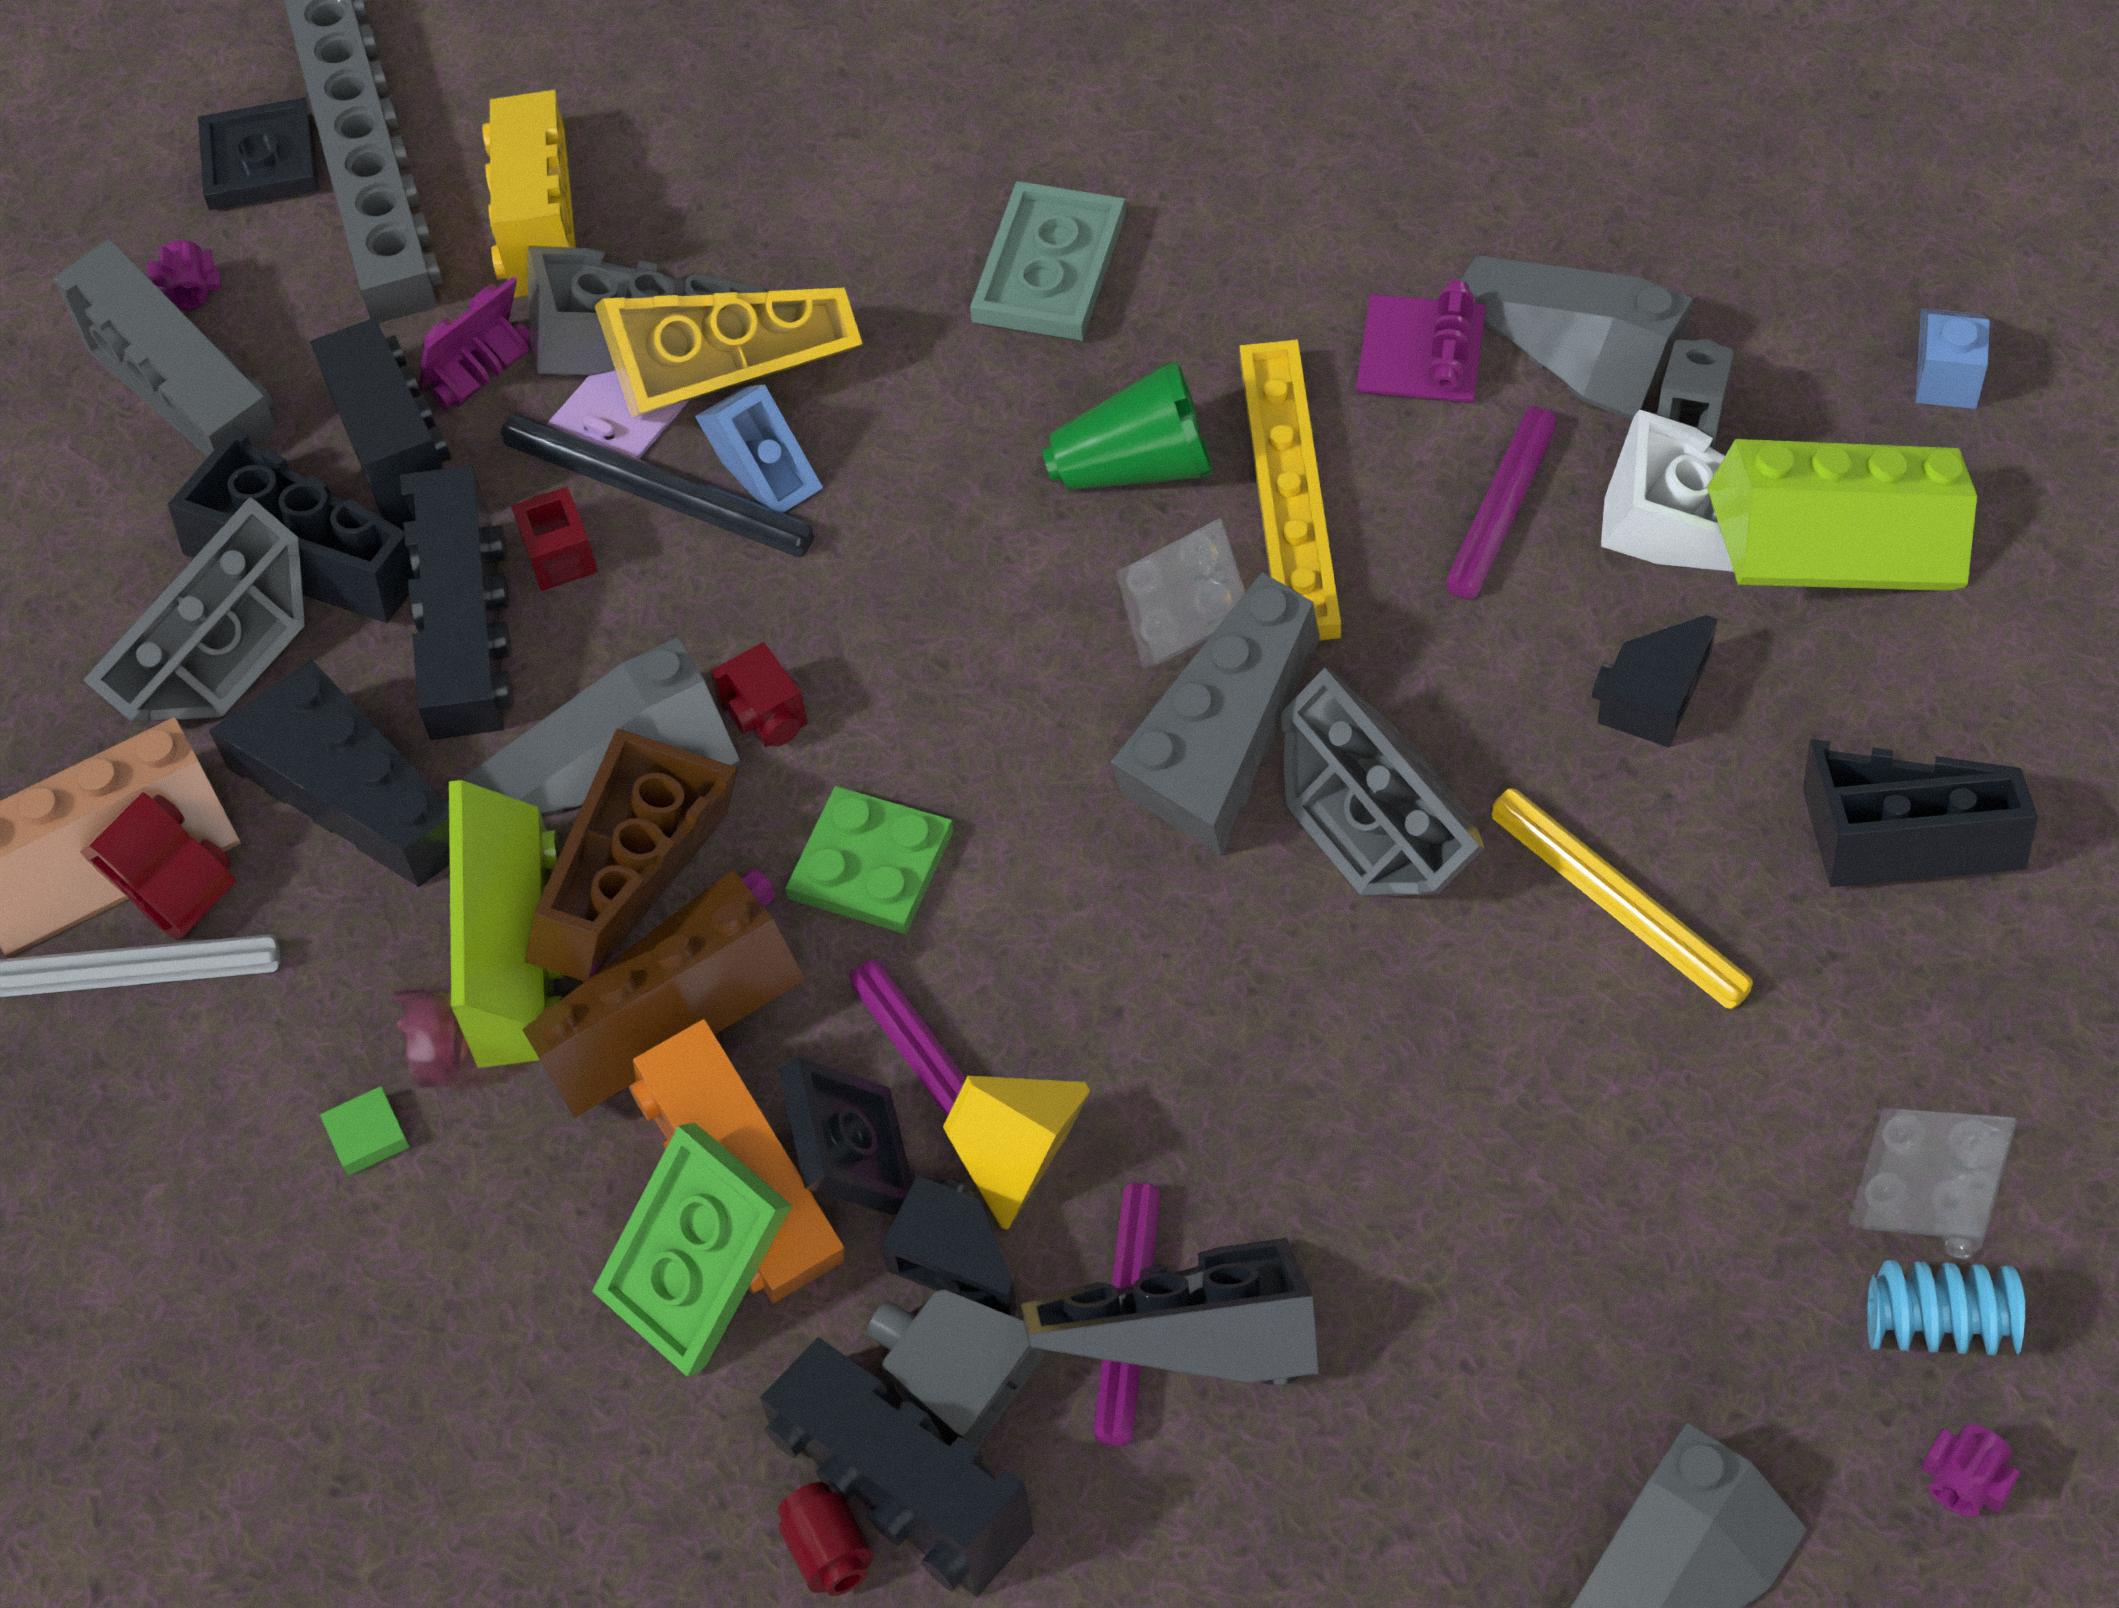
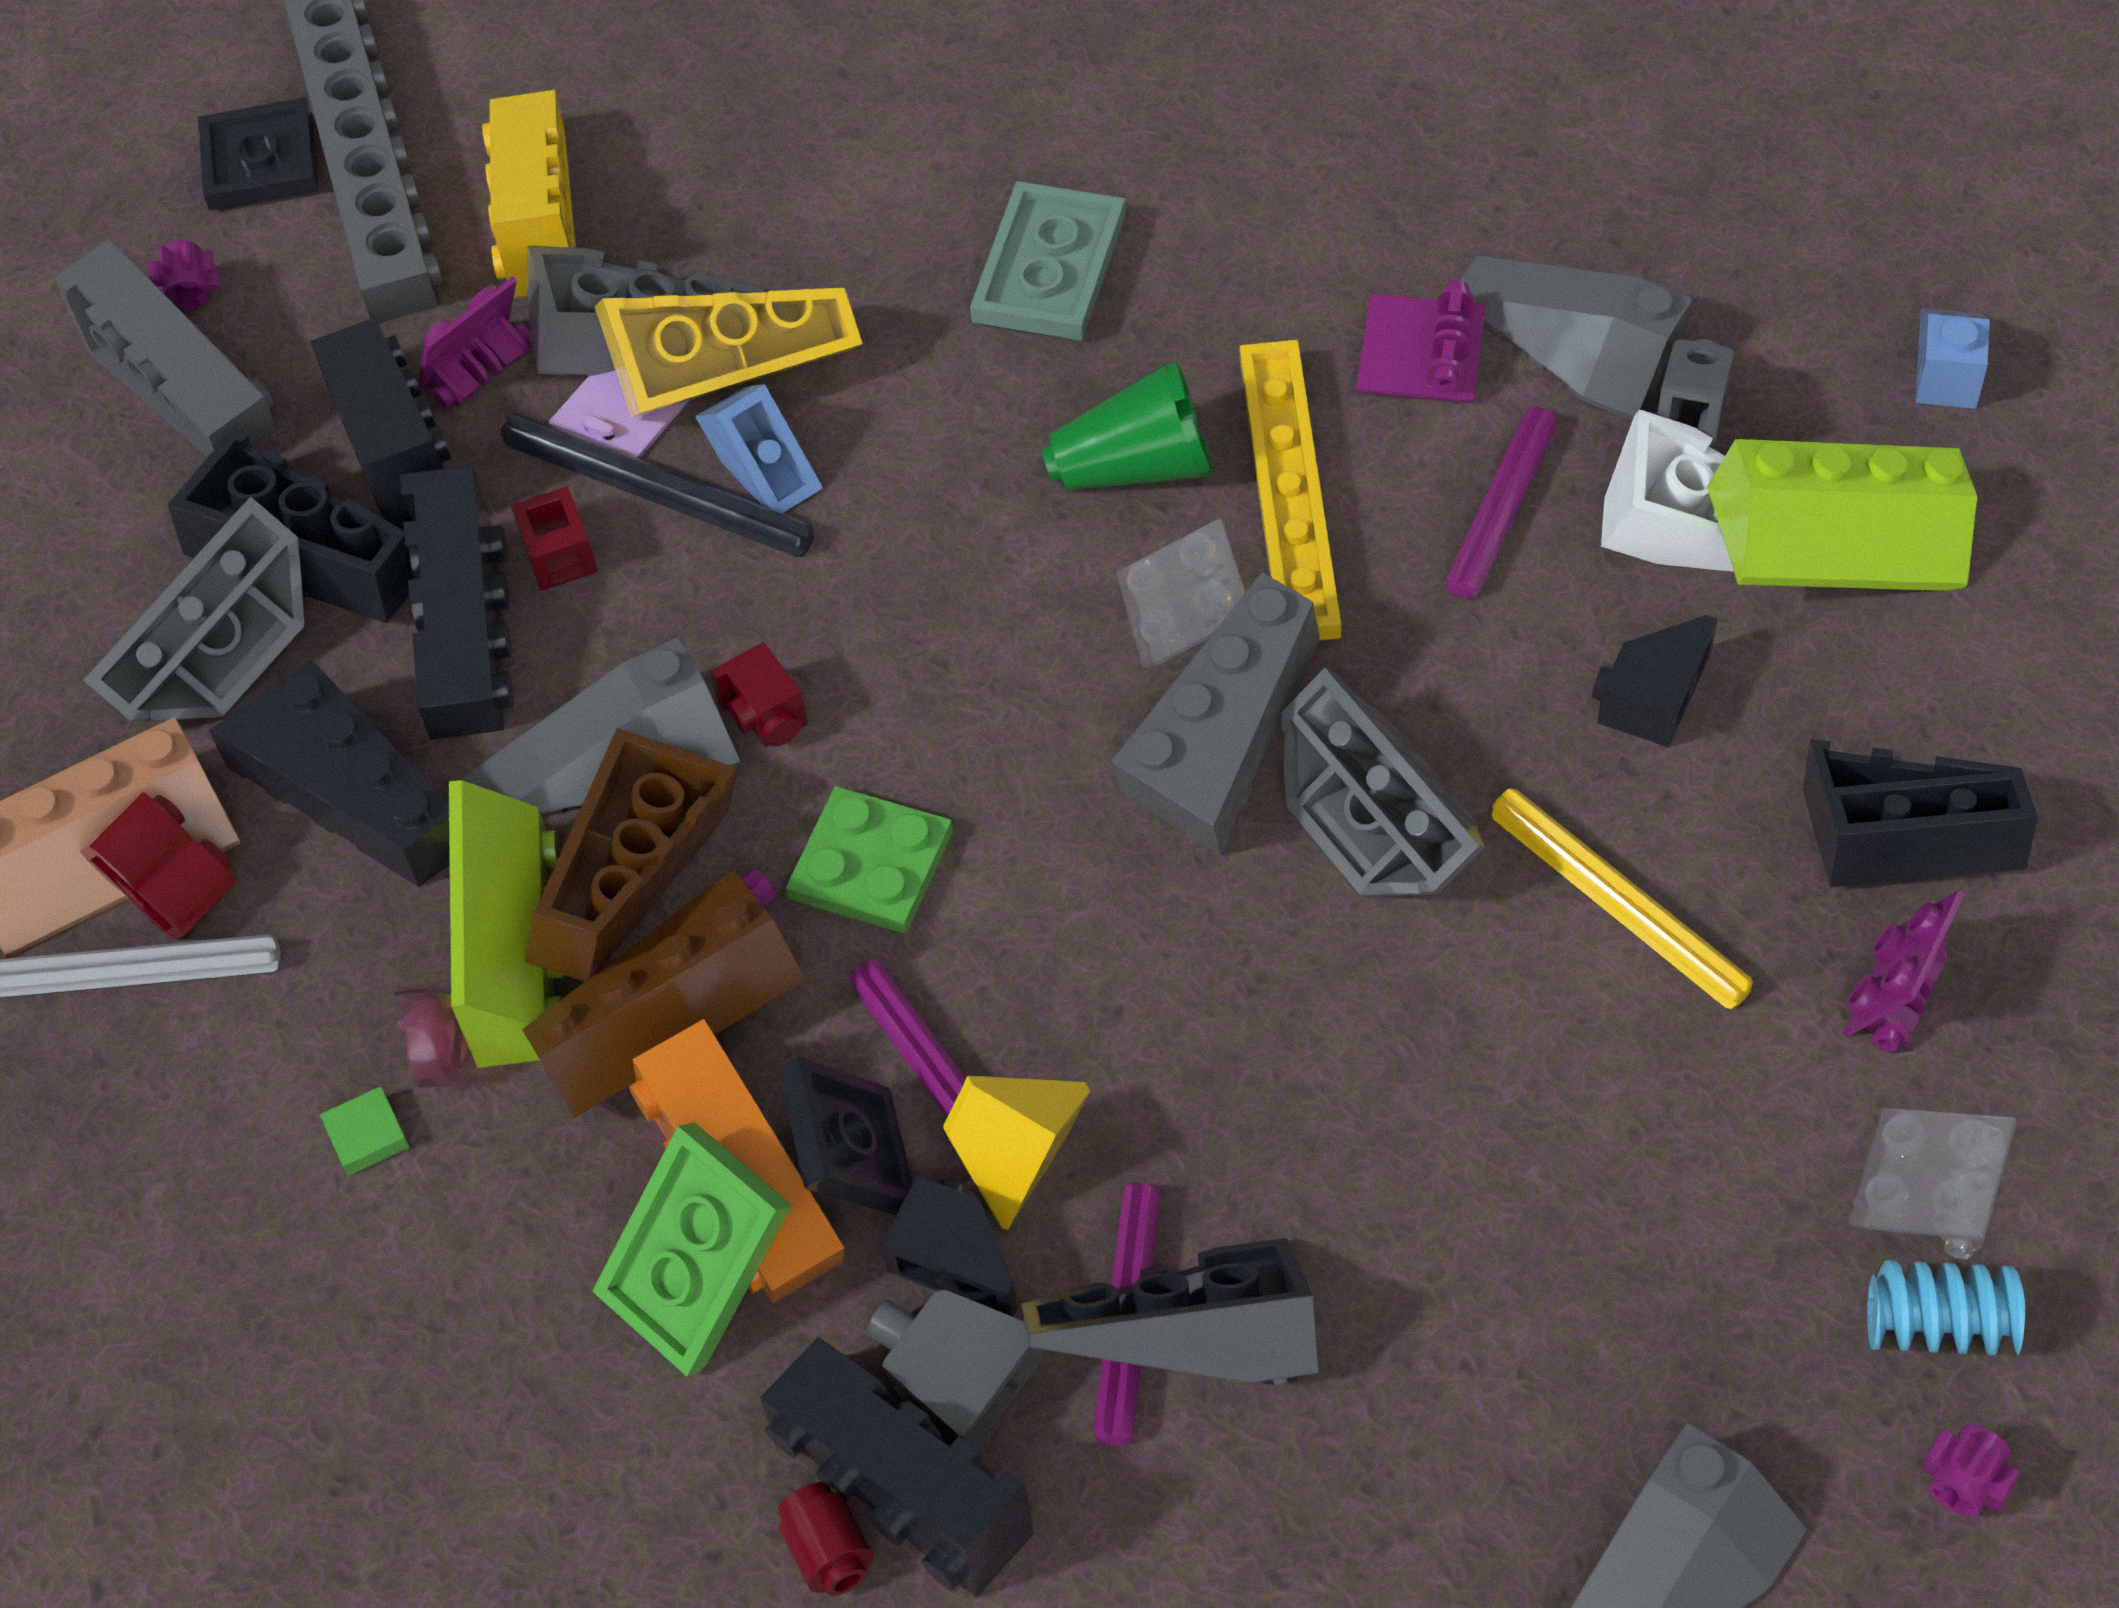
(1903, 976): none -> magenta hinge

